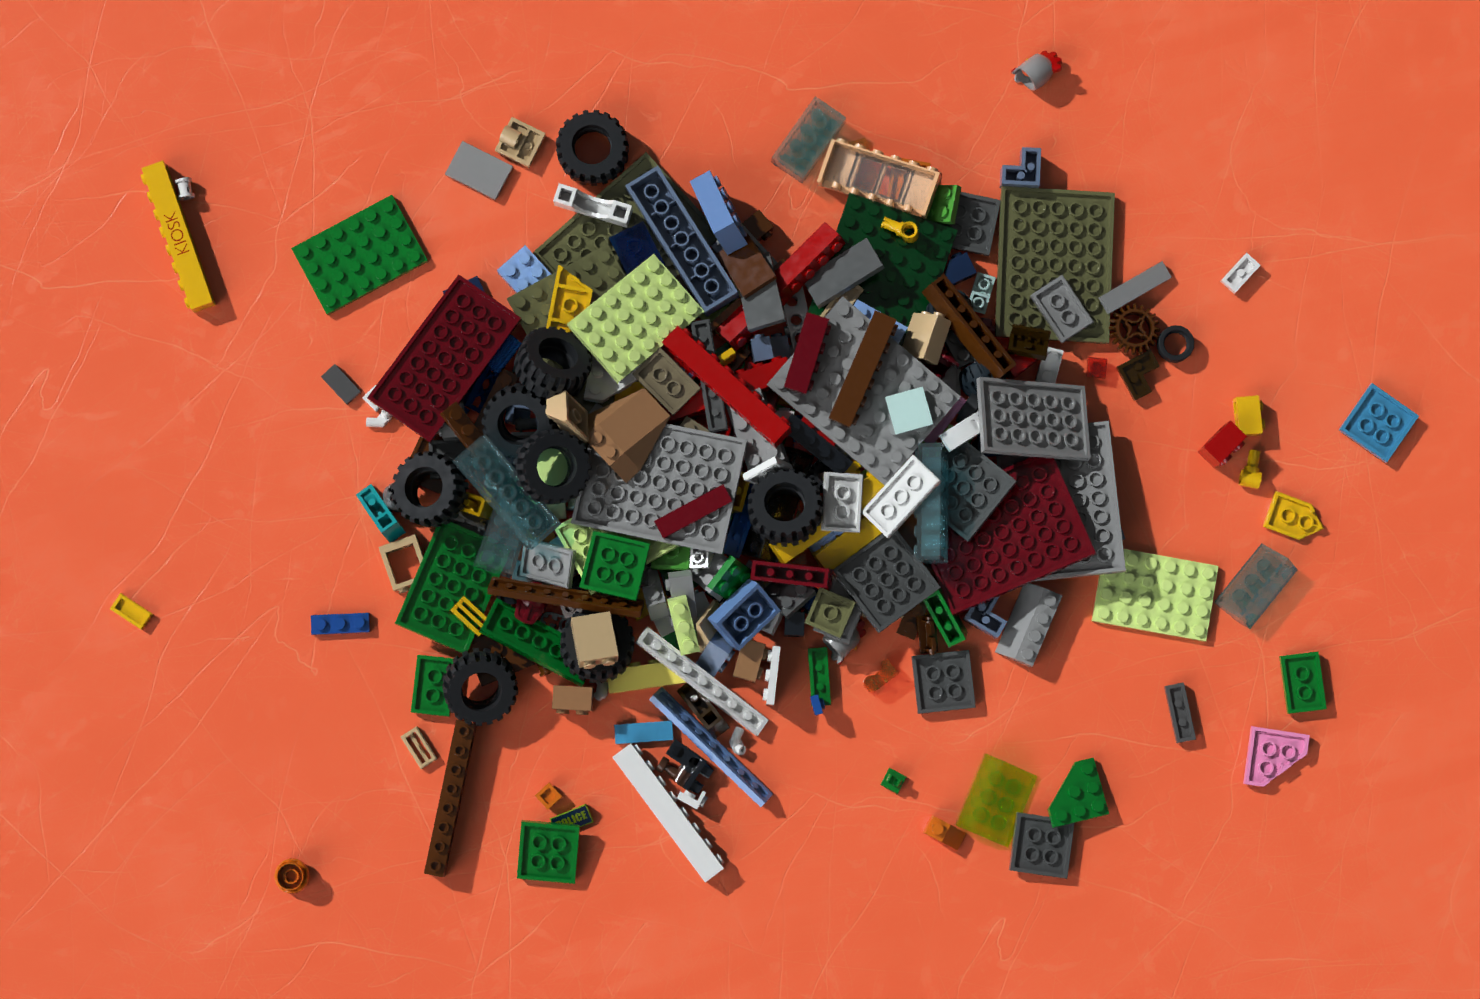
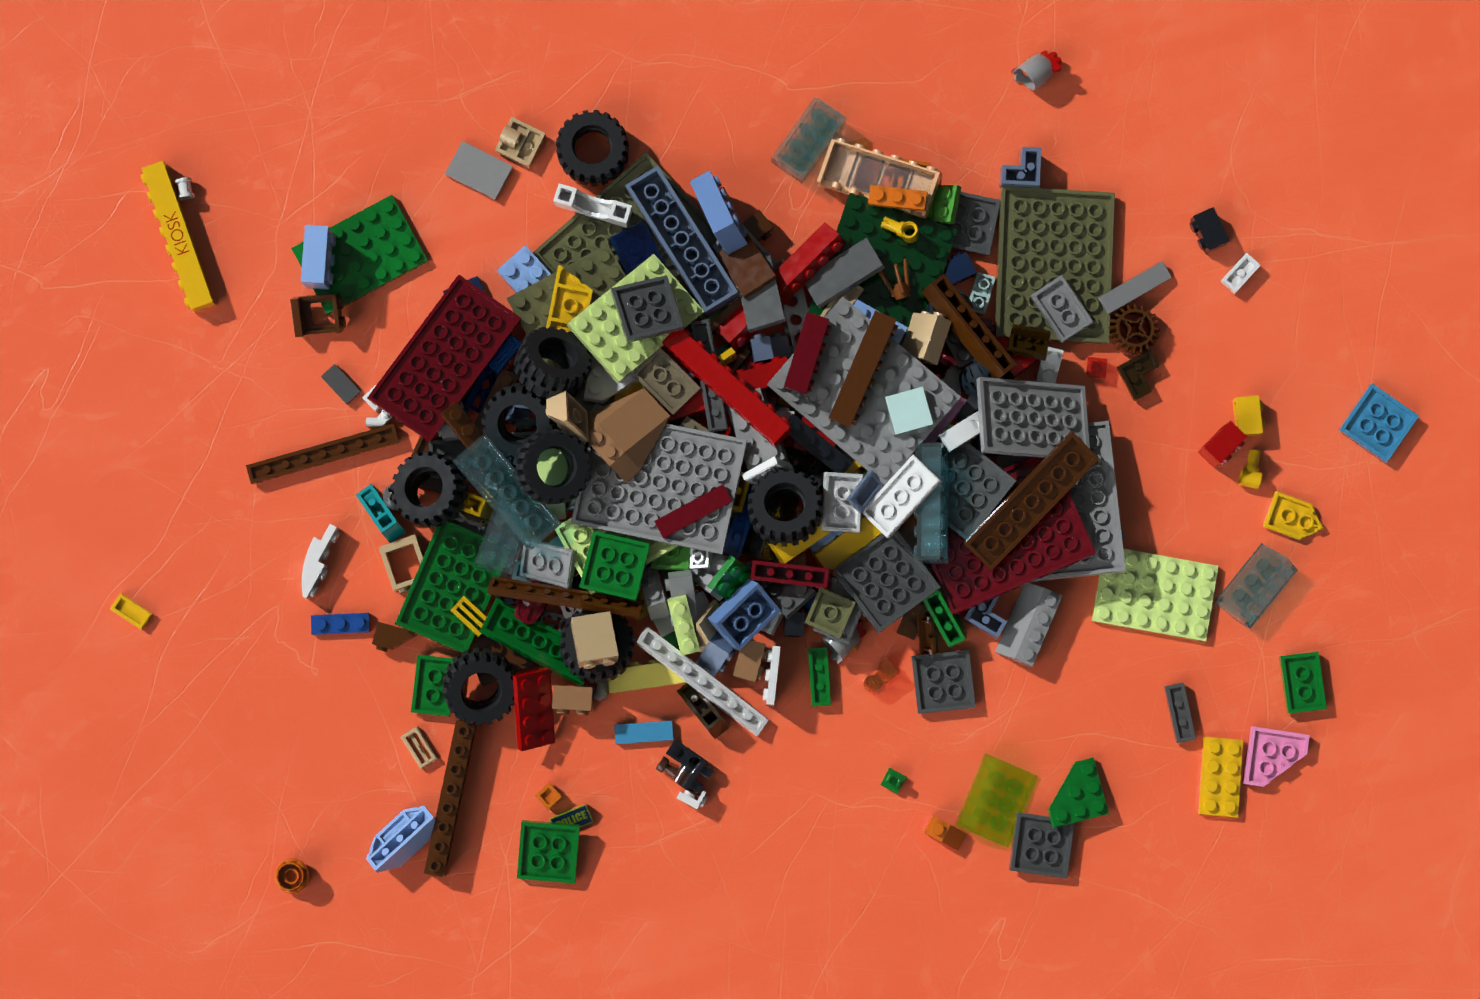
(303, 317): none -> reddish brown window
(313, 569): none -> white slope
(318, 257): none -> light blue brick
(322, 454): none -> reddish brown plate
(390, 636): none -> reddish brown slope
(401, 839): none -> light blue wedge
(534, 709): none -> red plate
(647, 309): none -> dark grey plate
(668, 813): white brick -> none
(711, 747): medium blue plate -> none
(736, 743): white arm -> none
(817, 704): blue plate -> none
(865, 491): none -> sand blue tile
(897, 198): none -> orange plate
(901, 290): none -> dark orange plant
(1031, 501): none -> reddish brown plate
(1189, 346): black tyre -> none
(1209, 230): none -> black brick
(1220, 777): none -> yellow plate

